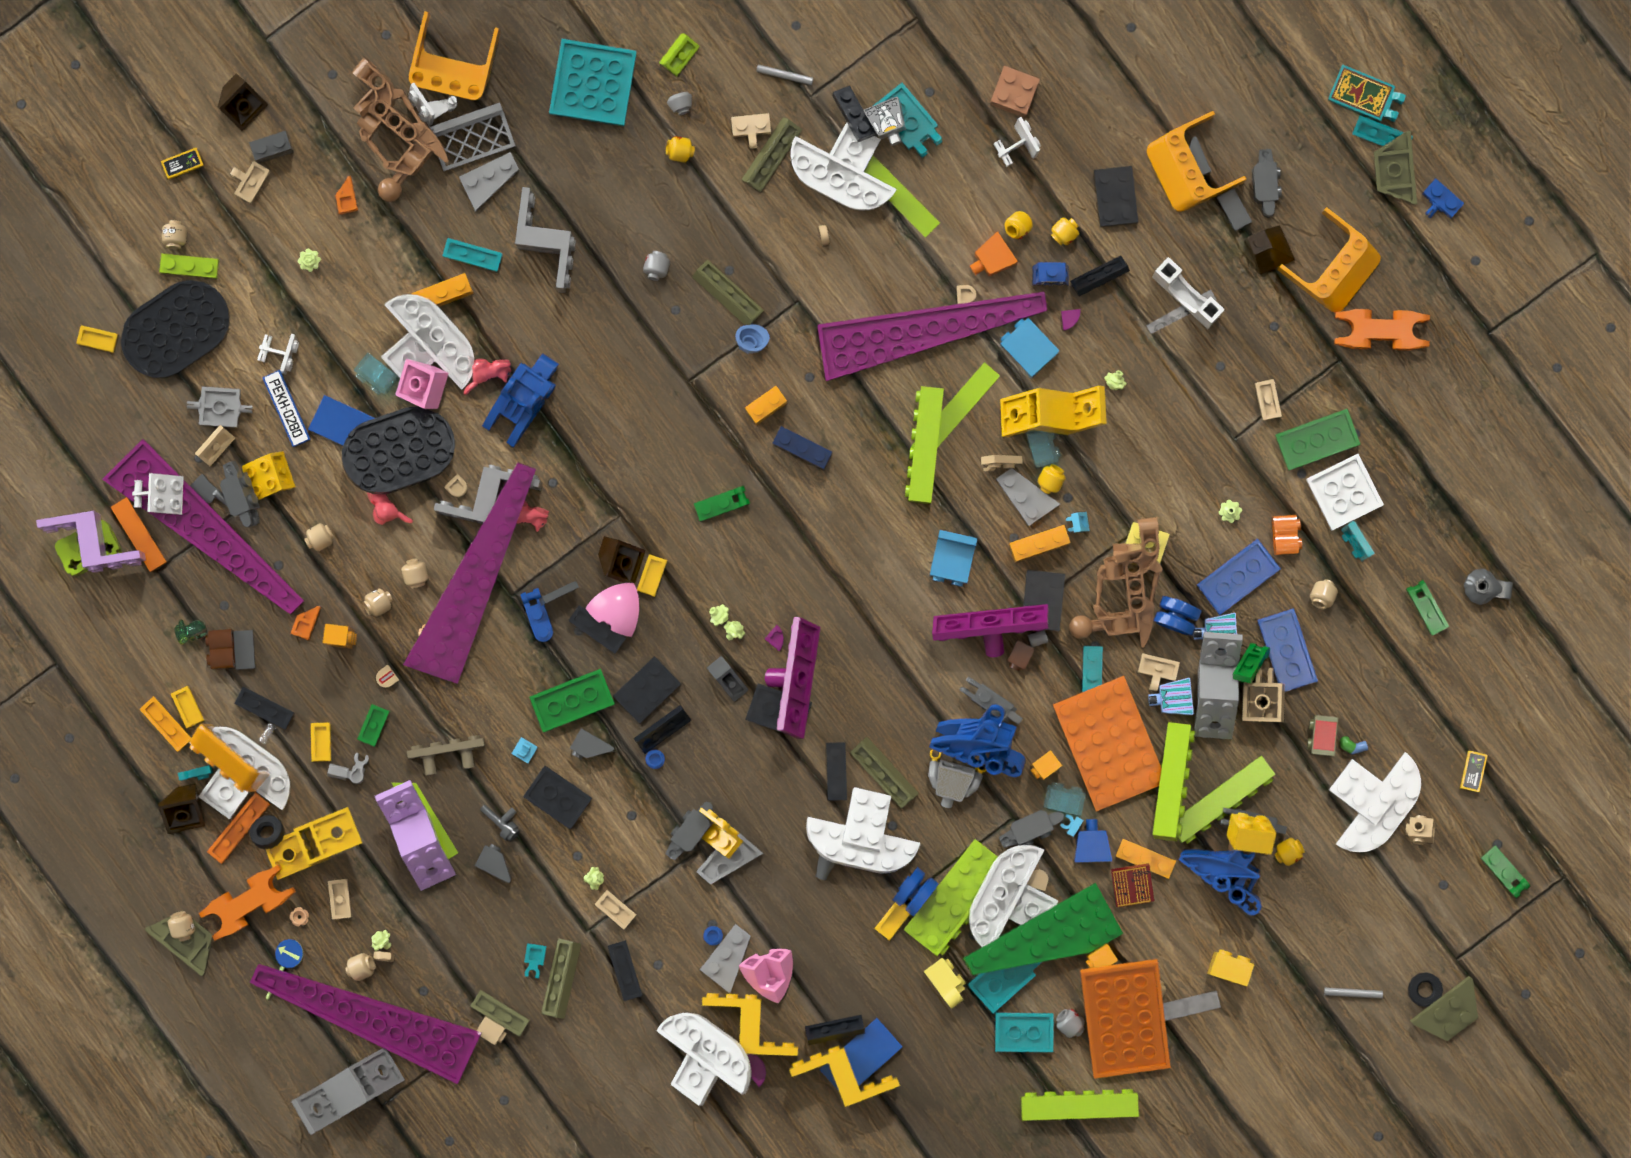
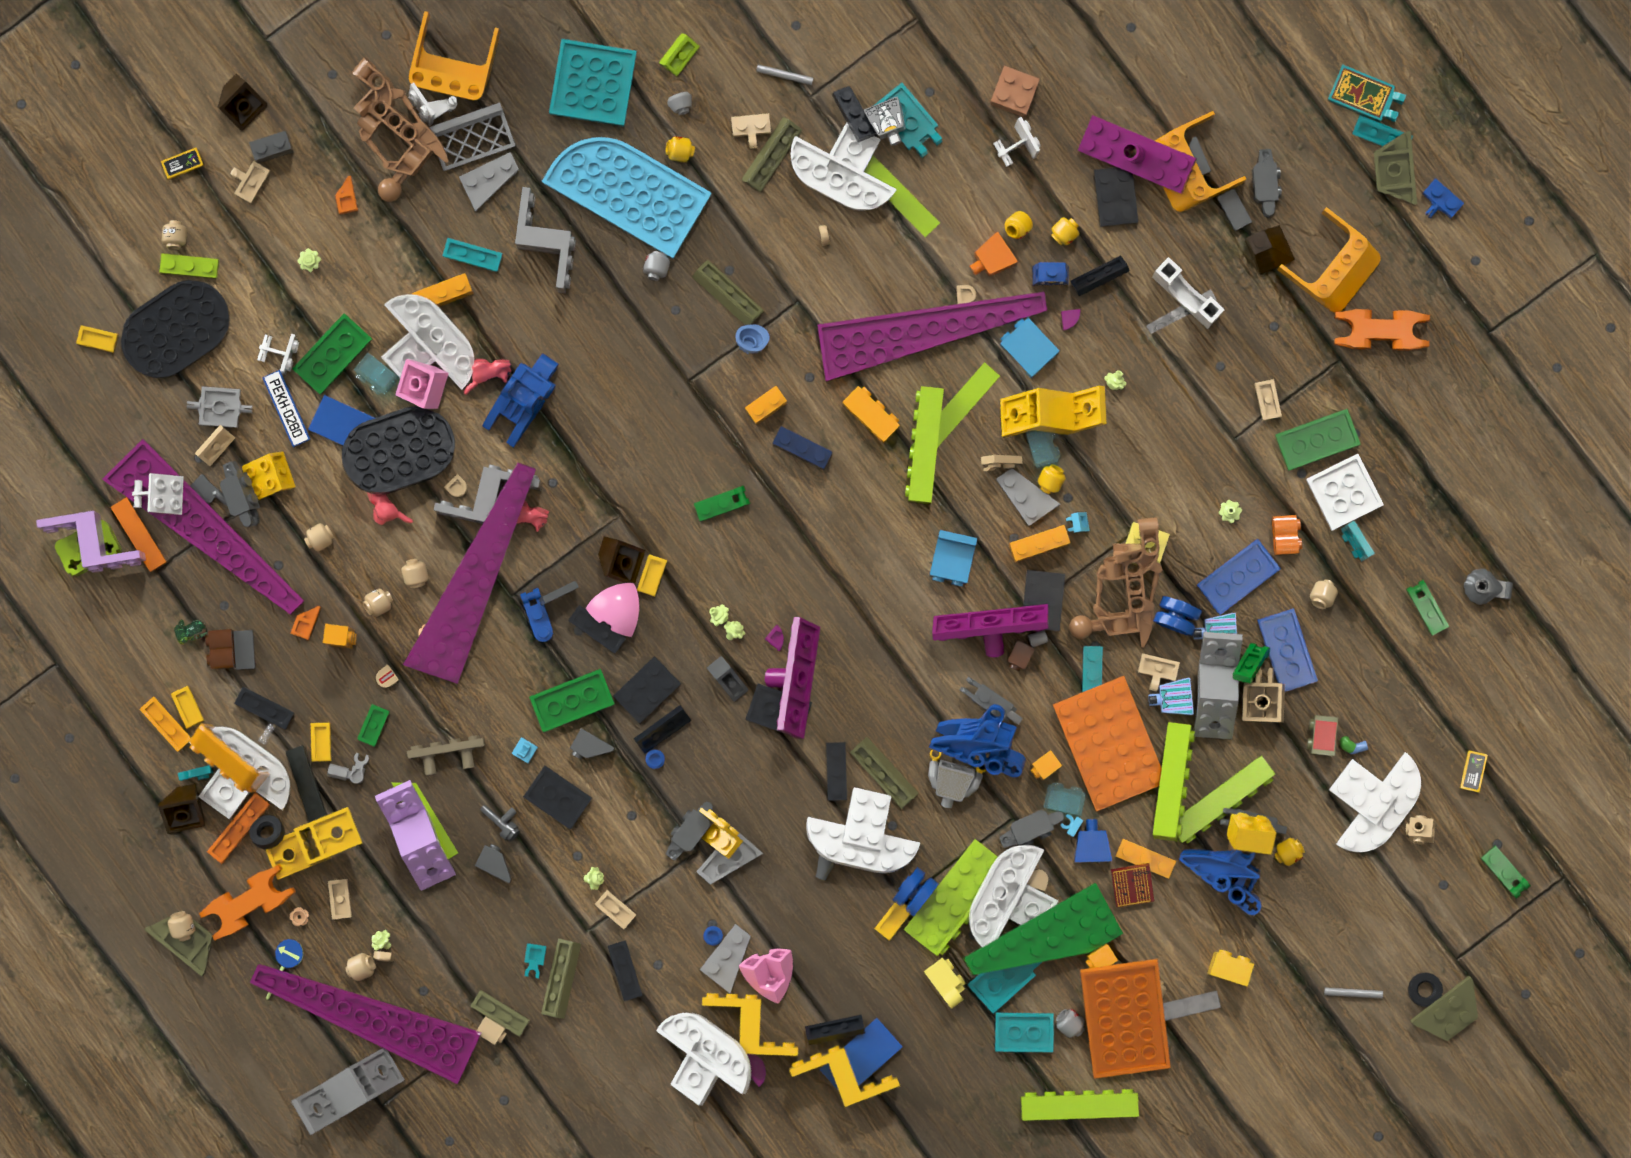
(306, 783): none -> pearl dark grey slope
(332, 354): none -> green plate
(629, 191): none -> medium azure plate
(871, 414): none -> light orange brick
(1152, 159): none -> magenta plate

